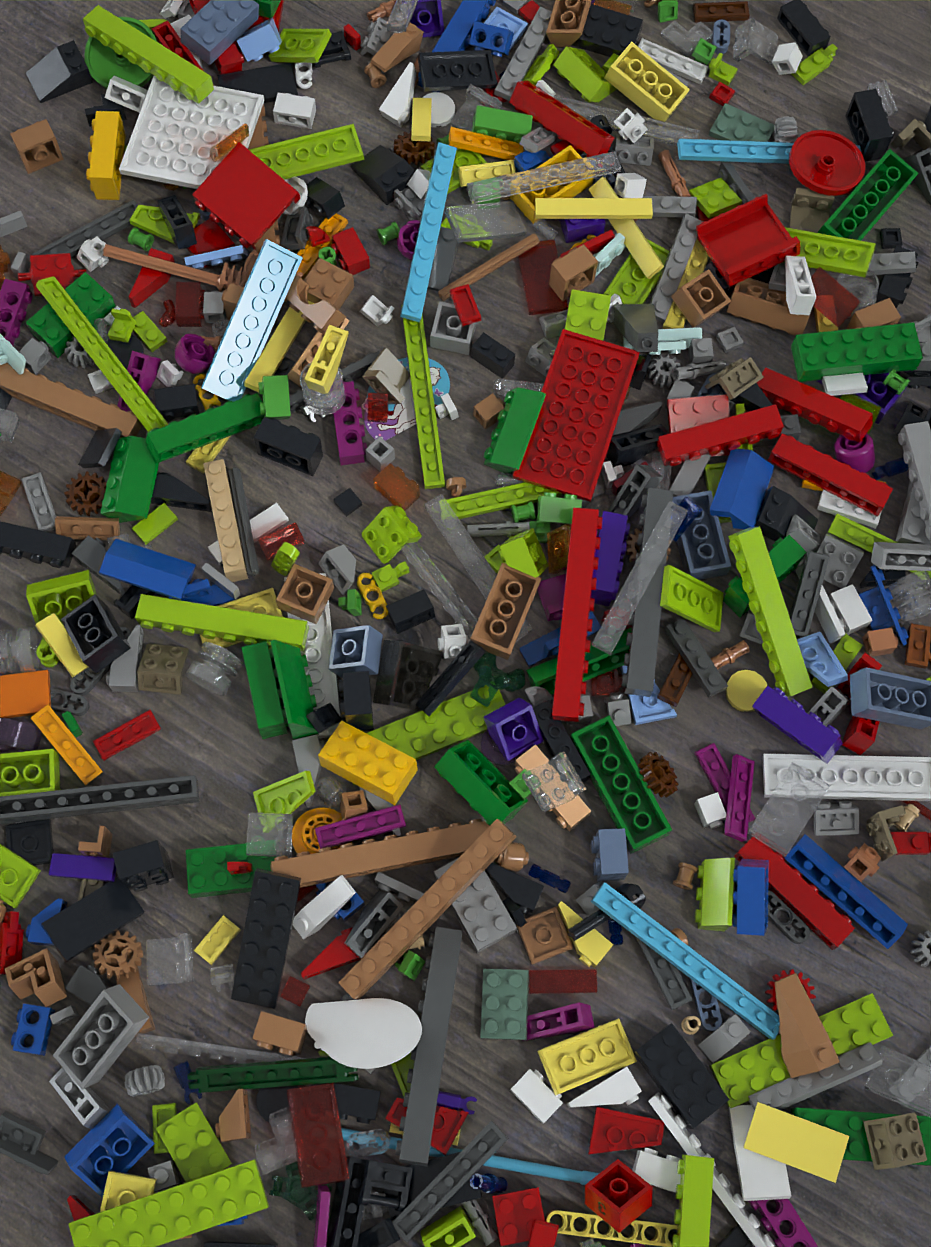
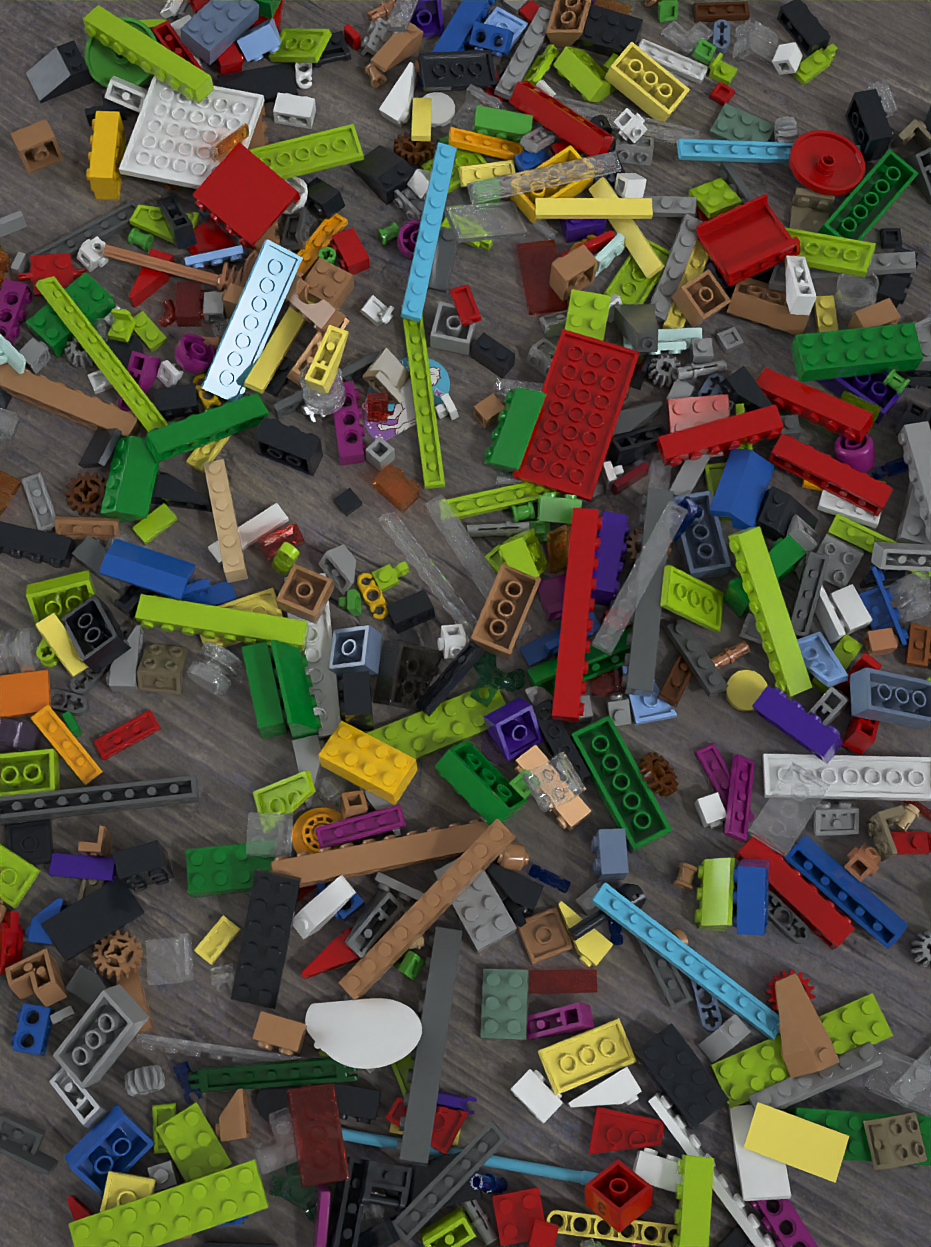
(221, 581): light grey tile -> none
(239, 867): red tile -> none
(243, 522): dark grey axle -> none
(275, 397): bright green brick -> none
(295, 991): clear red tile -> none
(317, 236): red tile -> none
(324, 718): black tile -> none
(369, 1148): clear beam -> none
(390, 533): lime bracket -> none
(454, 484): medium nougat tile -> none
(491, 265): medium nougat axle -> none
(637, 484): dark grey slope -> none
(677, 182): nougat pin -> none
(686, 1027): tan pin -> none
(736, 377): dark tan bracket -> none
(832, 298): clear red piece -> none
(844, 384): white tile -> none

